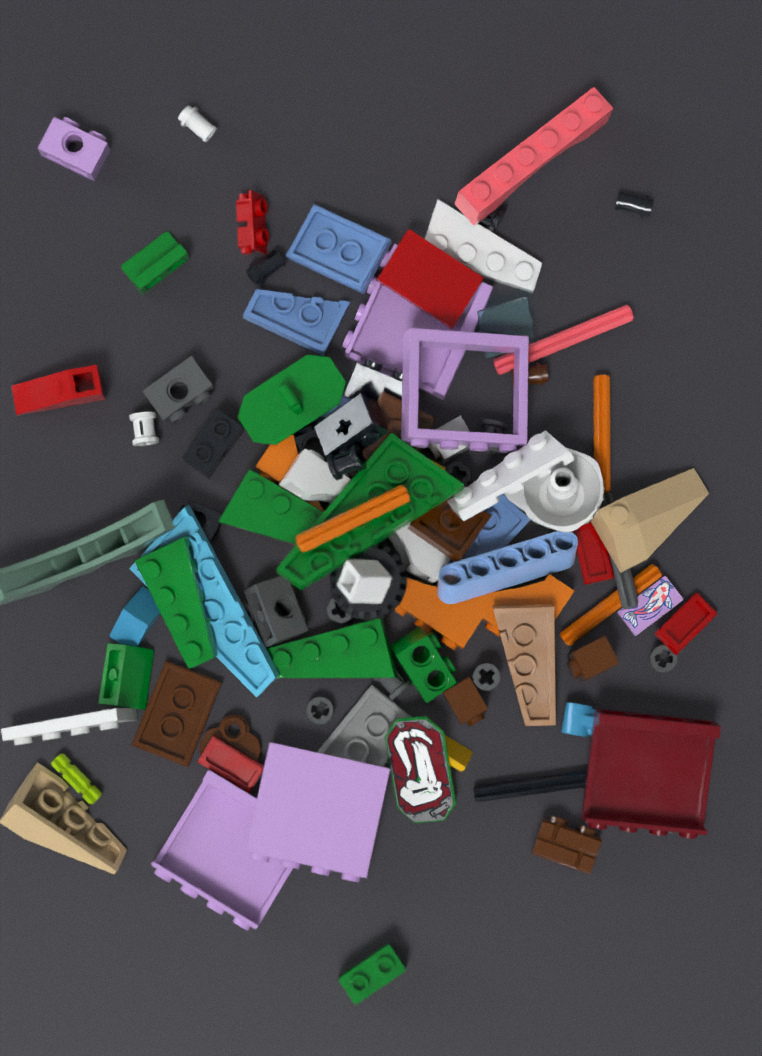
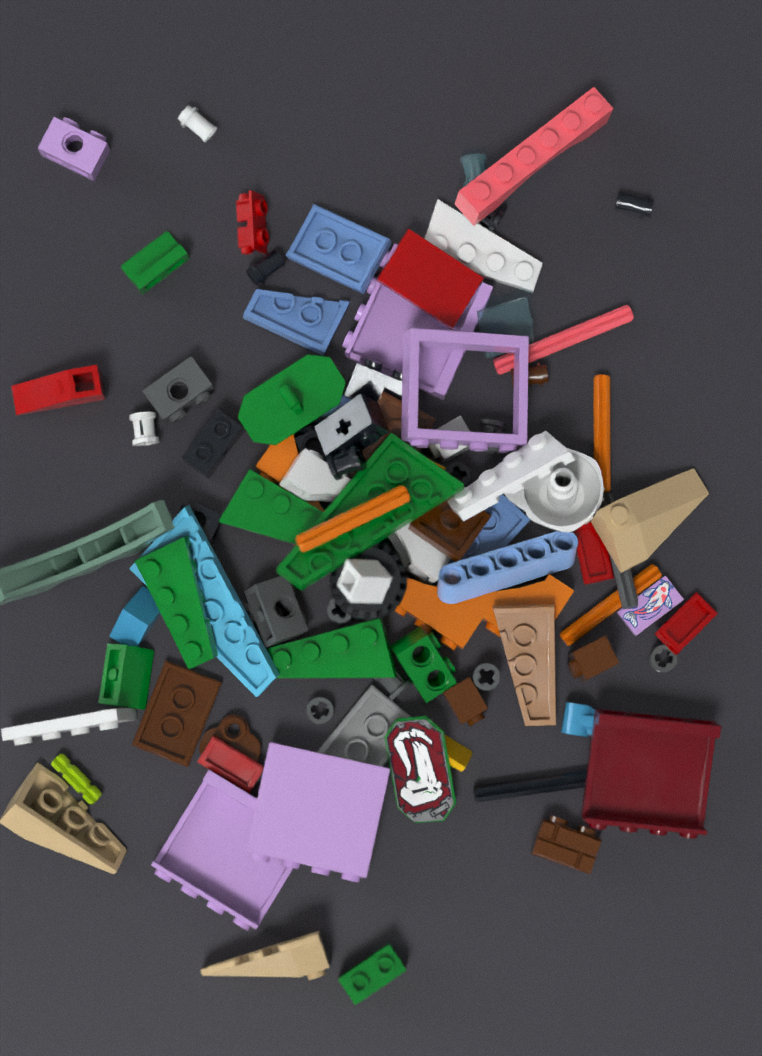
(286, 959): none -> tan wedge
(473, 166): none -> clear light blue bush

